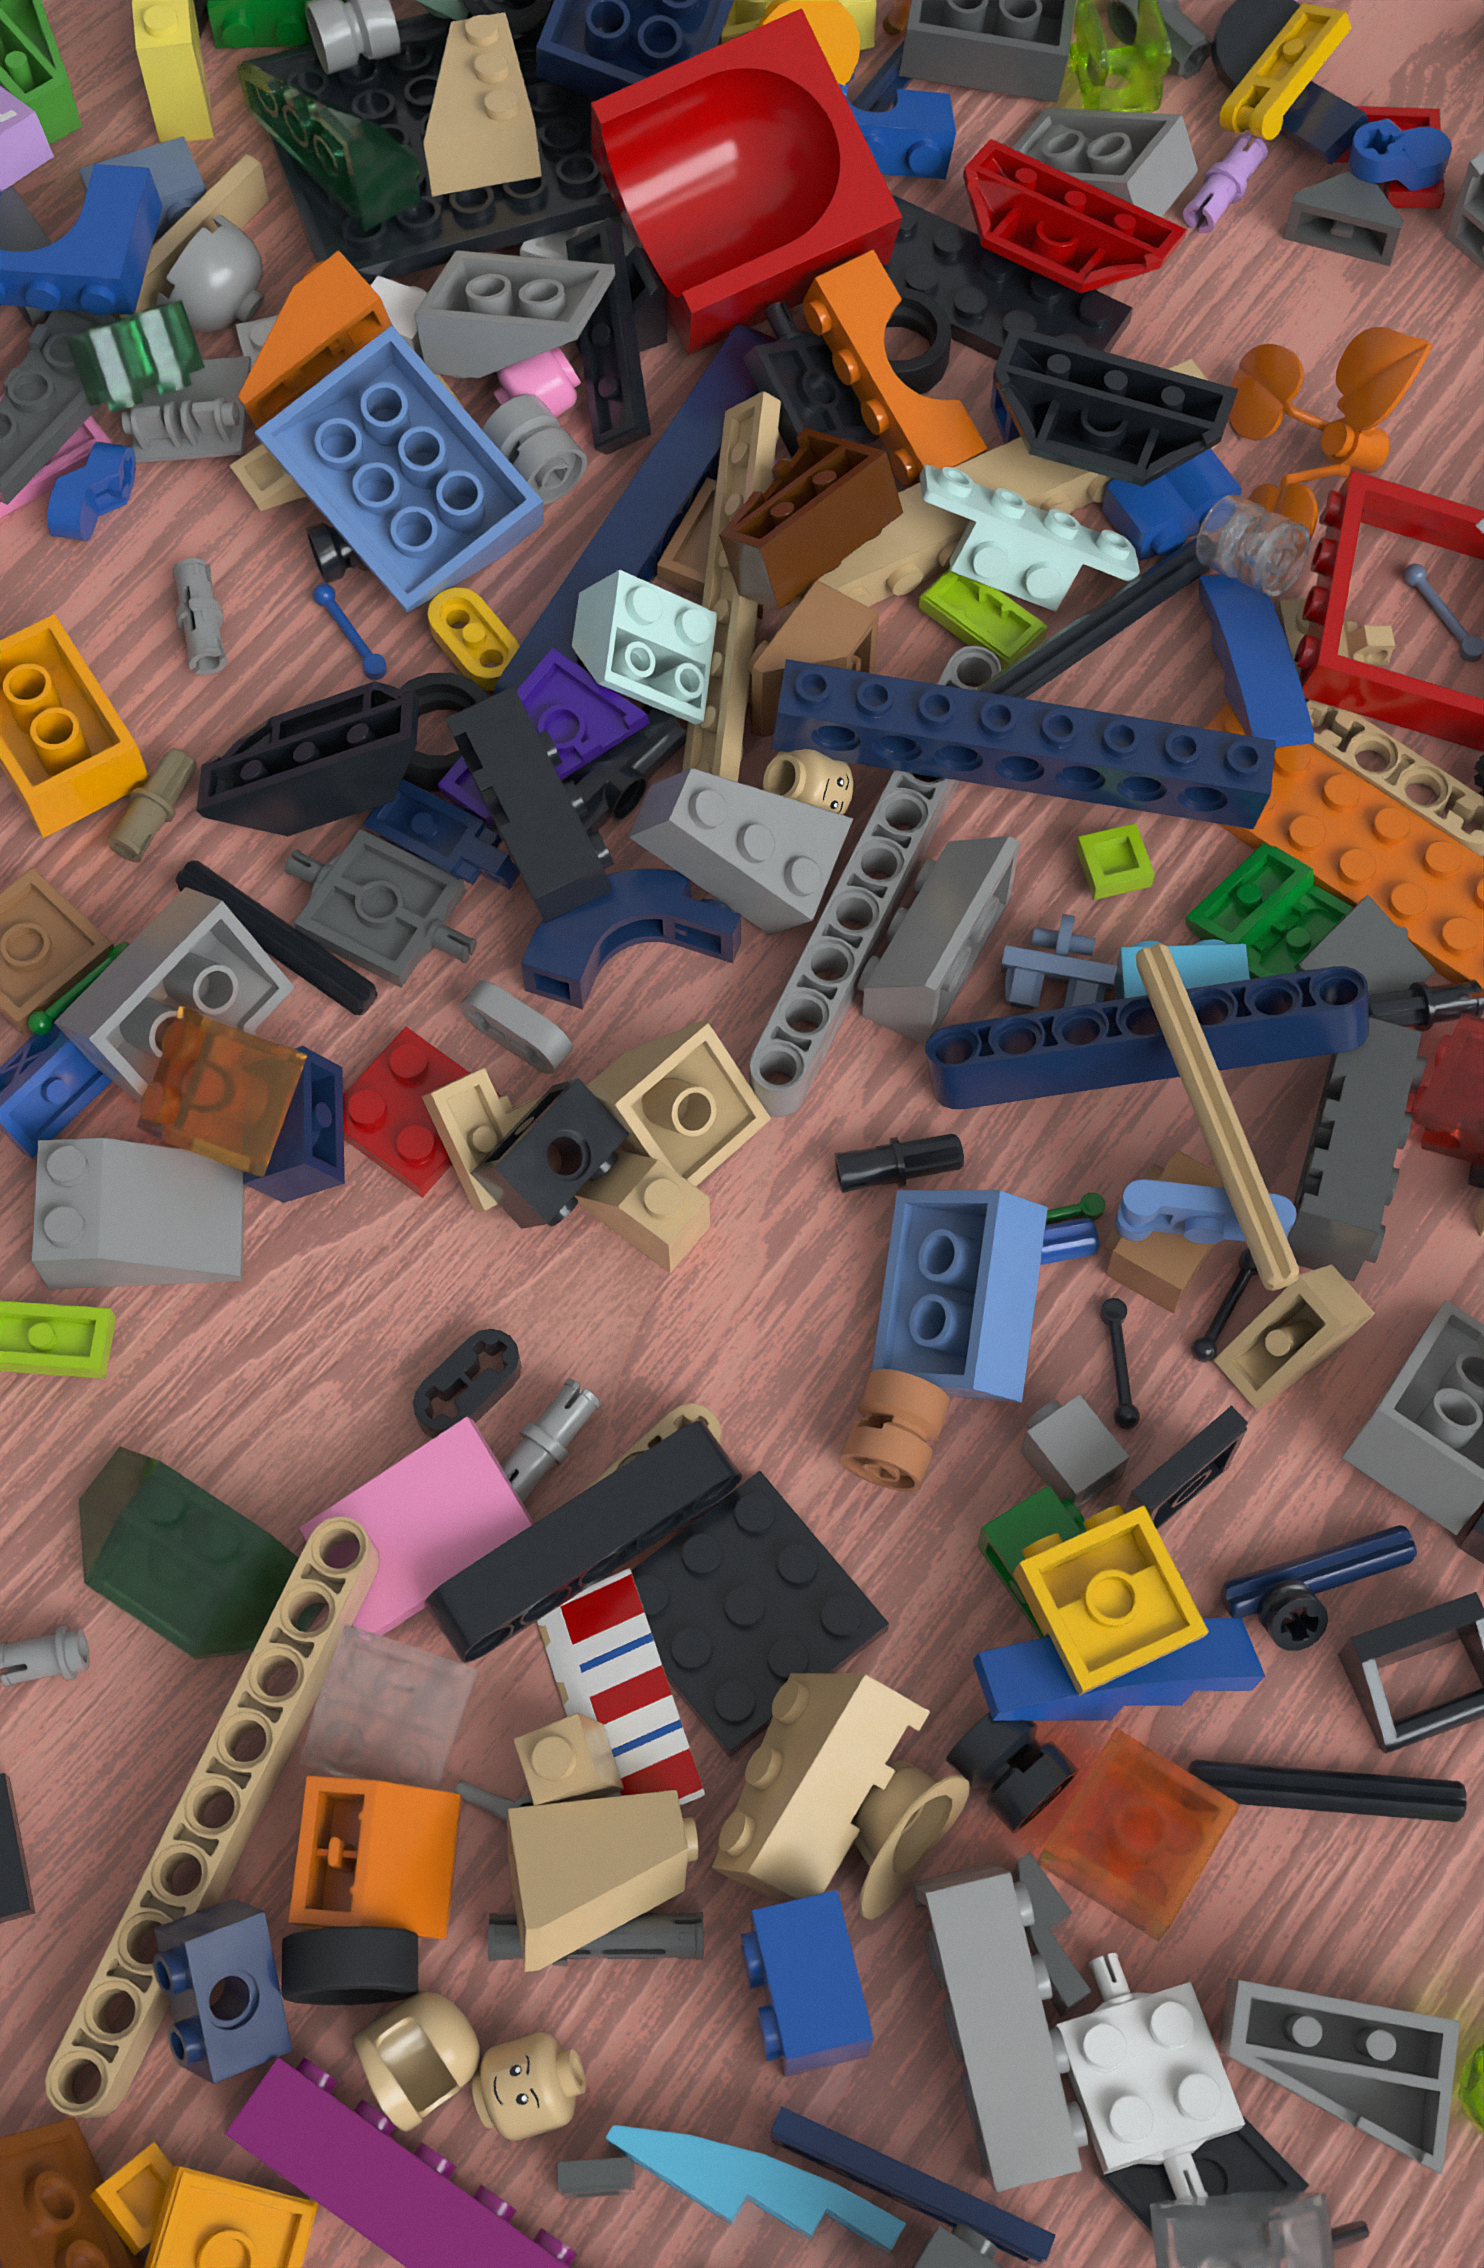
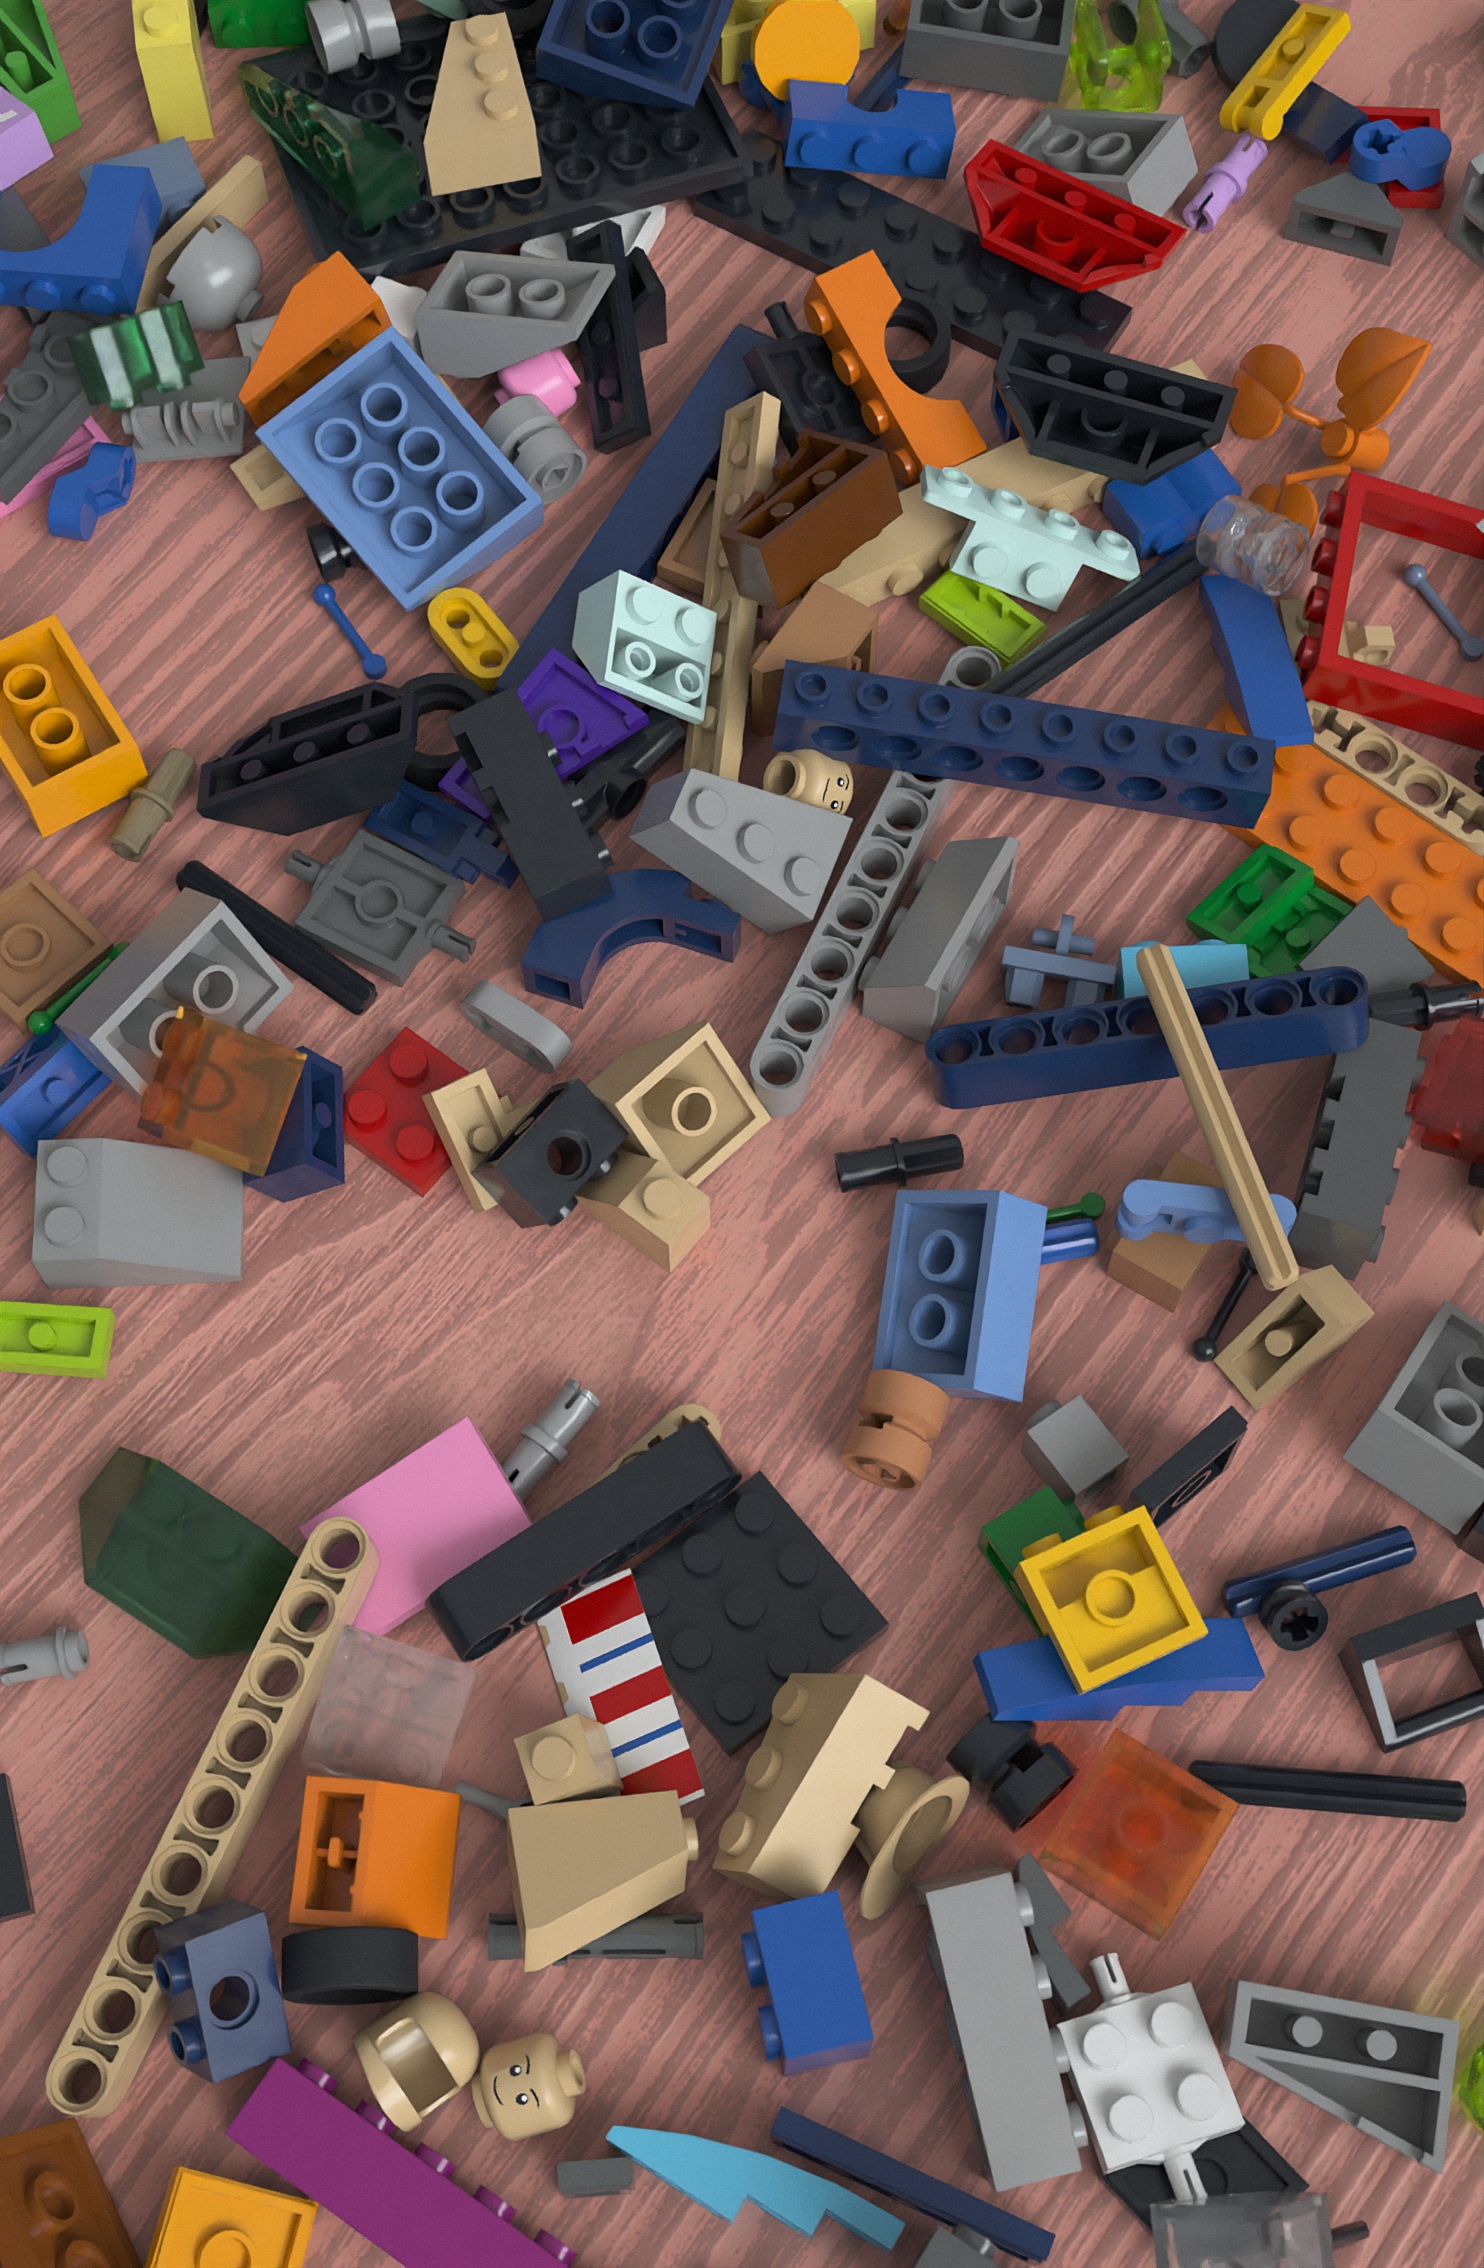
(135, 2197): light orange plate -> none
(199, 616): light grey pin -> none
(457, 1373): black beam -> none
(742, 177): red piece -> none
(1113, 1314): black hinge -> none
(1115, 861): lime plate -> none

